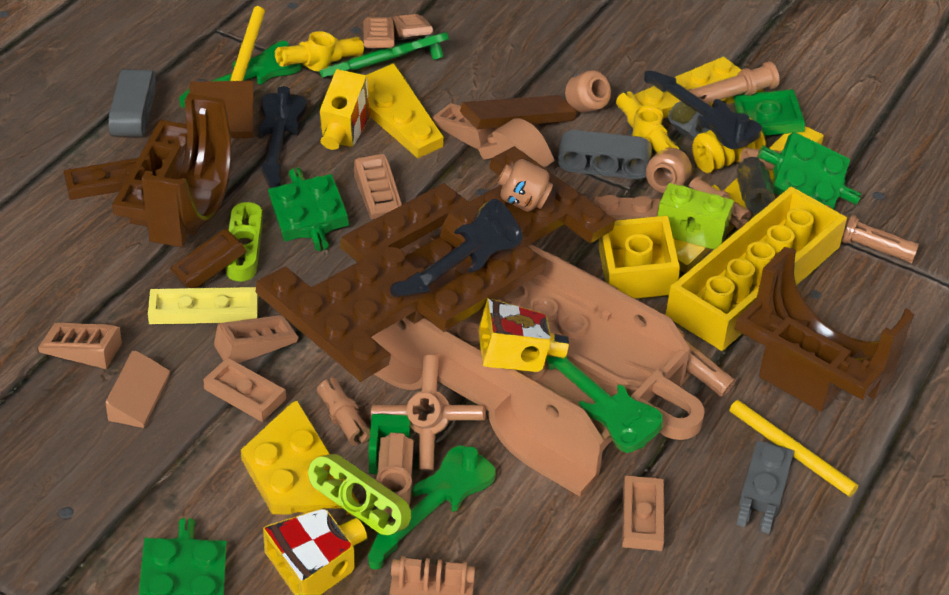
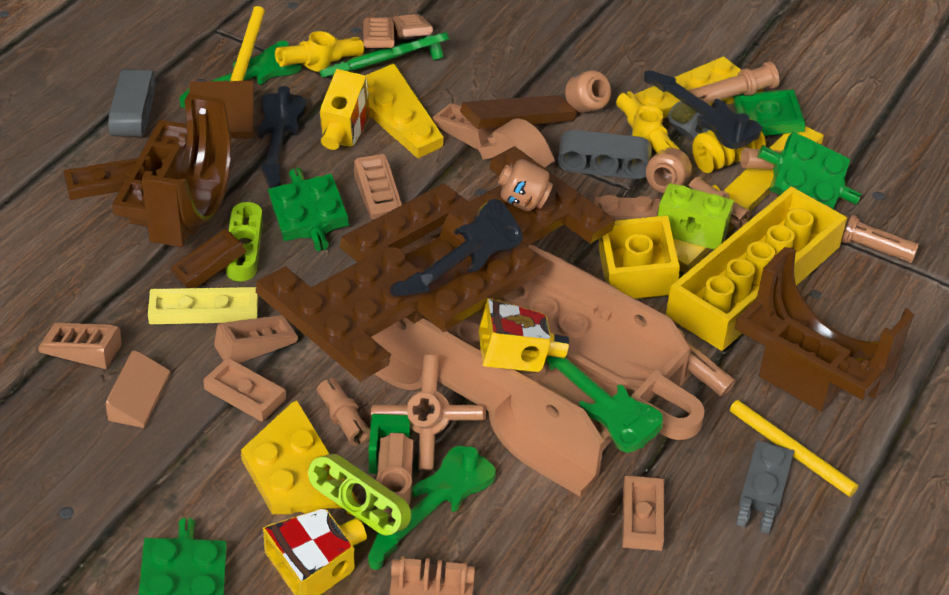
(755, 184): clear smoke axle -> none

